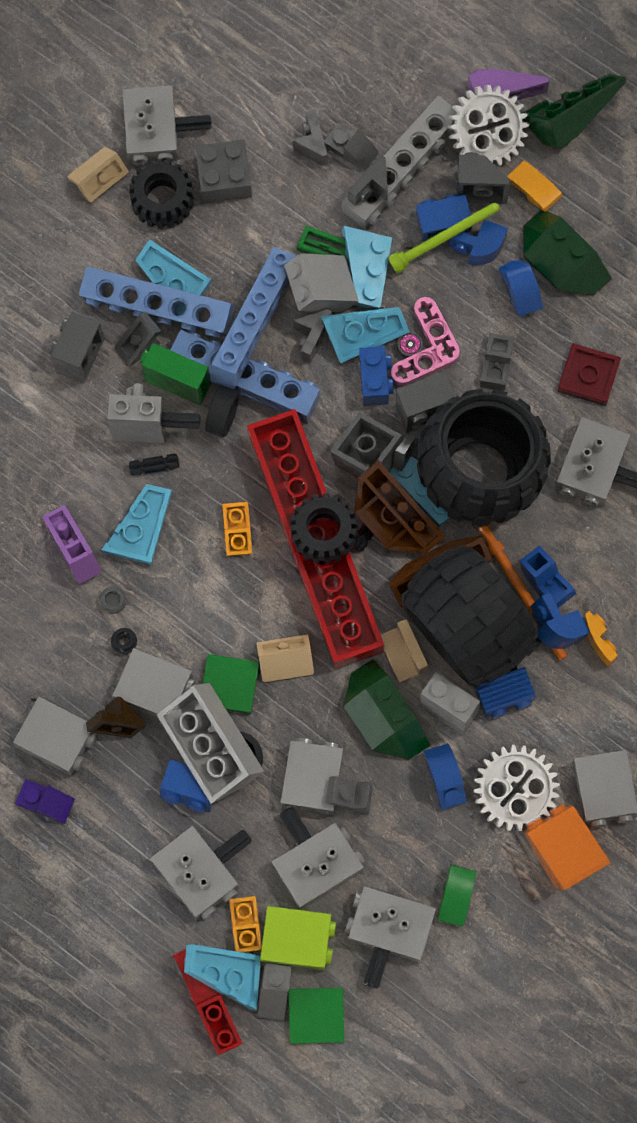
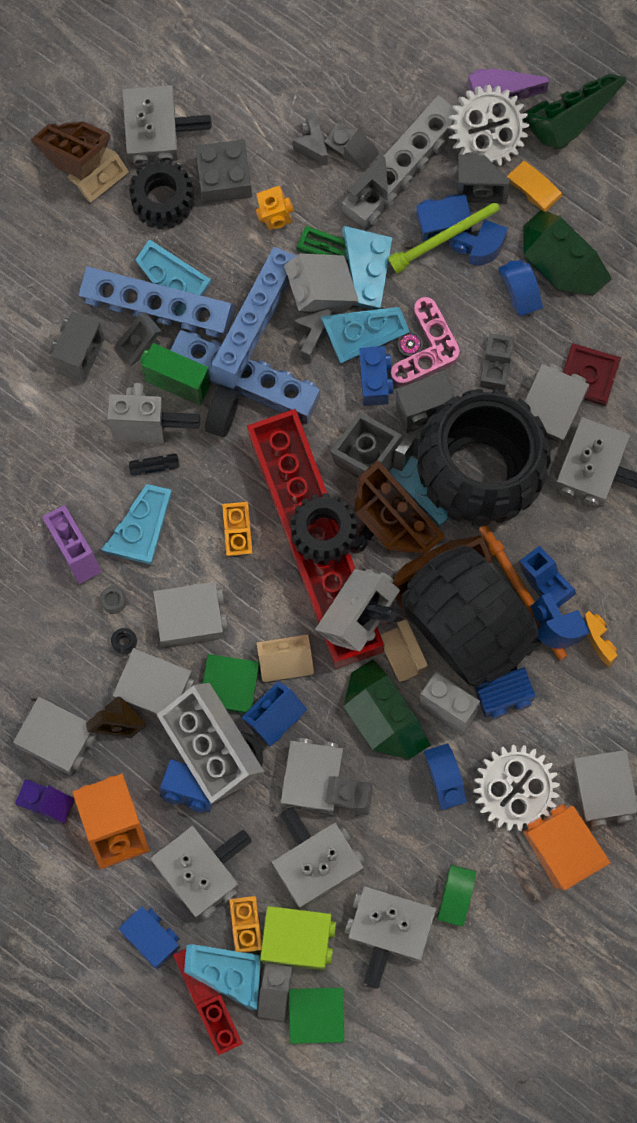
(73, 146): none -> reddish brown wedge
(110, 821): none -> orange slope
(149, 937): none -> blue brick
(190, 614): none -> light grey brick
(274, 208): none -> light orange brick
(274, 713): none -> blue brick
(359, 609): none -> light grey piece
(556, 400): none -> light grey brick

